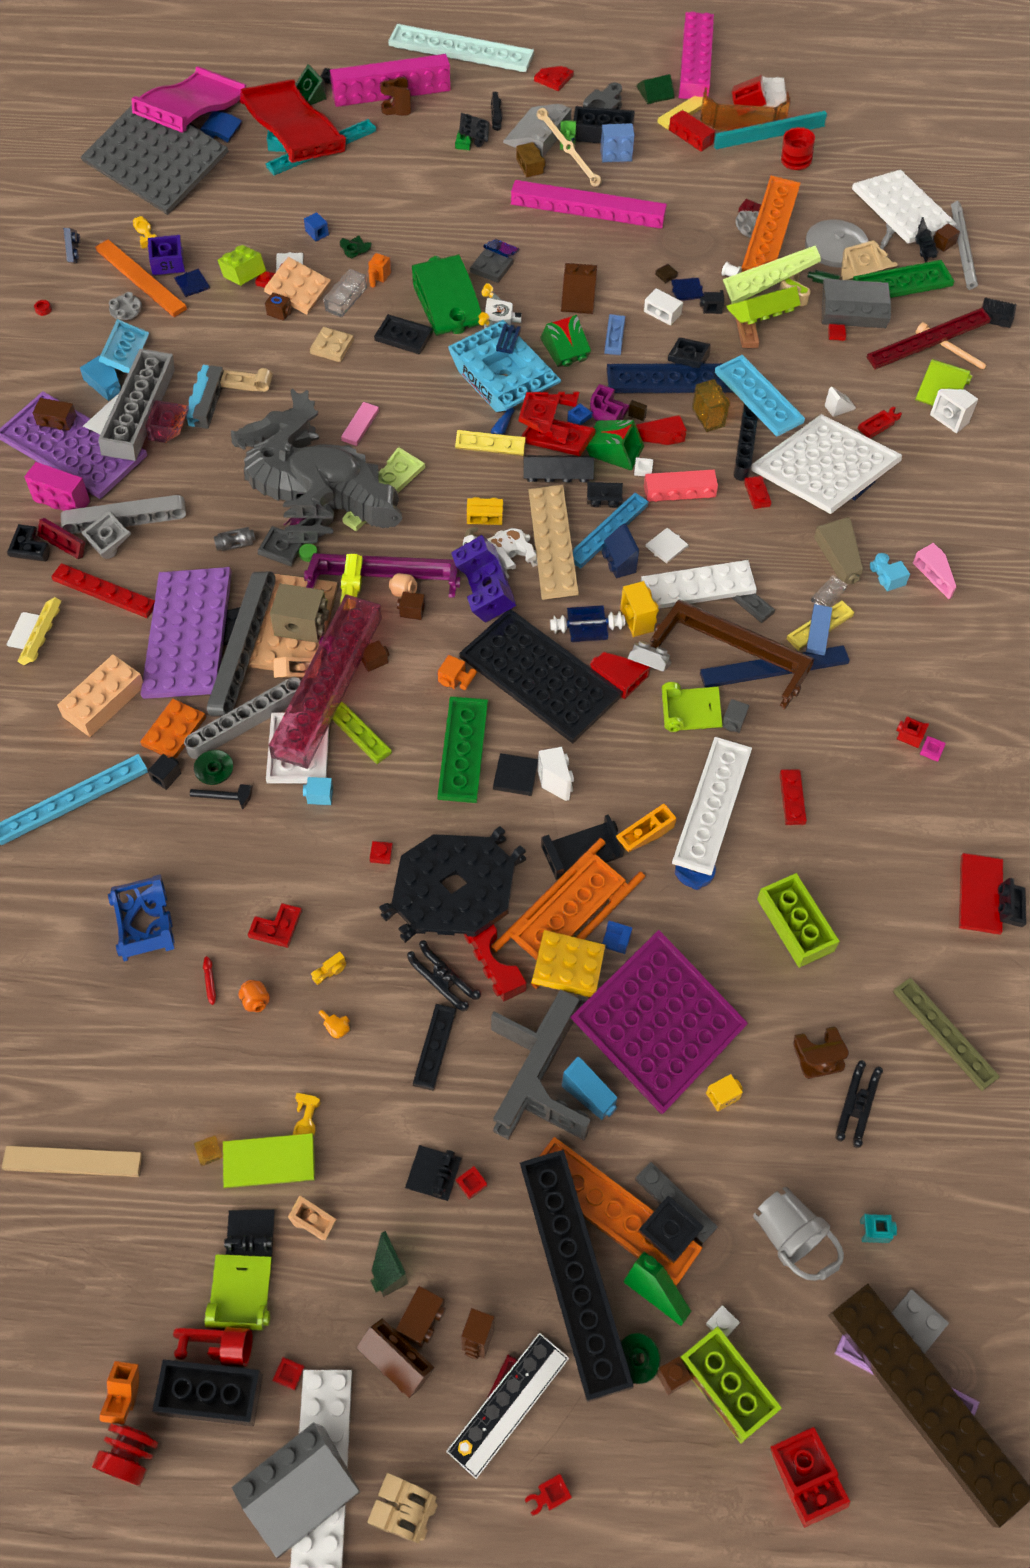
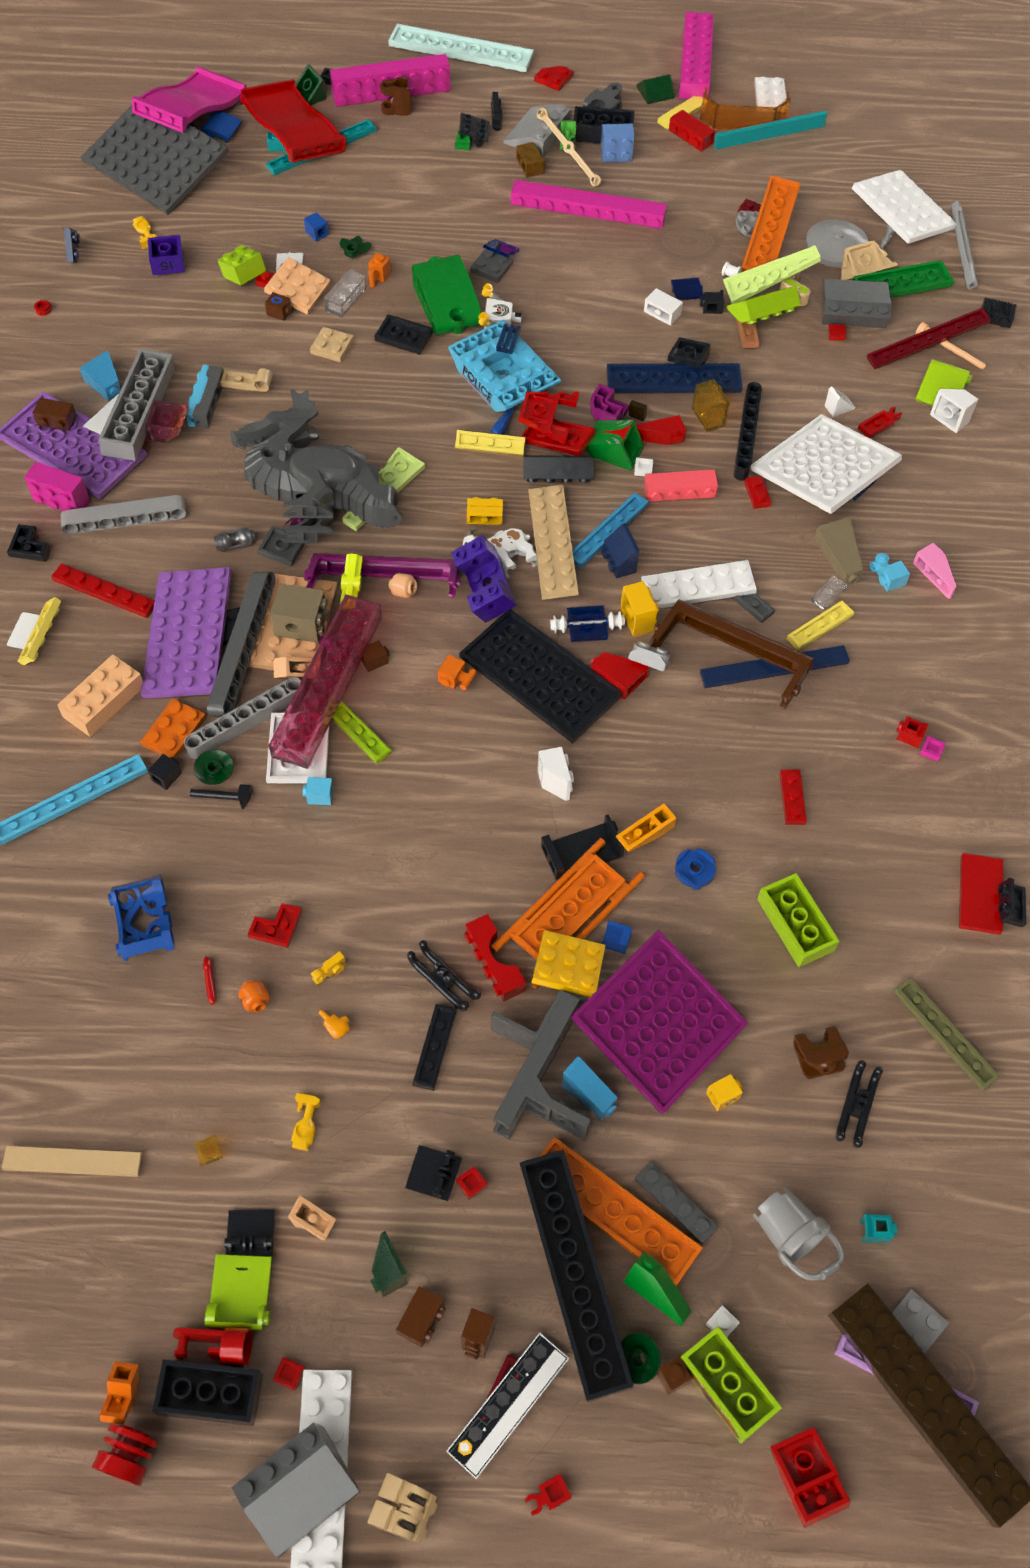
(61, 538): dark red plate -> none
(106, 535): light grey slope -> none
(123, 346): medium azure plate -> none
(125, 306): light grey dish -> none
(141, 278): orange tile -> none
(192, 283): clear blue piece -> none
(268, 1160): lime tile -> none
(306, 552): bright green tile -> none
(360, 423): bright pink tile -> none
(381, 852): red plate -> none
(395, 1357): reddish brown brick -> none
(411, 605): reddish brown brick -> none
(462, 750): green plate -> none
(470, 909): black plate -> none
(515, 774): black tile -> none
(566, 341): green slope -> none
(579, 288): reddish brown slope -> none
(579, 415): blue panel -> none
(604, 494): black bracket -> none
(614, 334): medium blue tile -> none
(666, 273): dark brown tile -> none
(666, 545): white piece -> none
(670, 1229): black plate -> none
(690, 707): lime door -> none
(712, 806): white plate -> none
(735, 716): dark grey brick -> none
(750, 93): red slope -> none
(759, 395): medium azure plate -> none
(798, 148): red wheel -> none
(818, 276): dark green cylinder -> none
(819, 629): medium blue tile -> none
(926, 241): black hinge -> none
(946, 237): reddish brown brick -> none

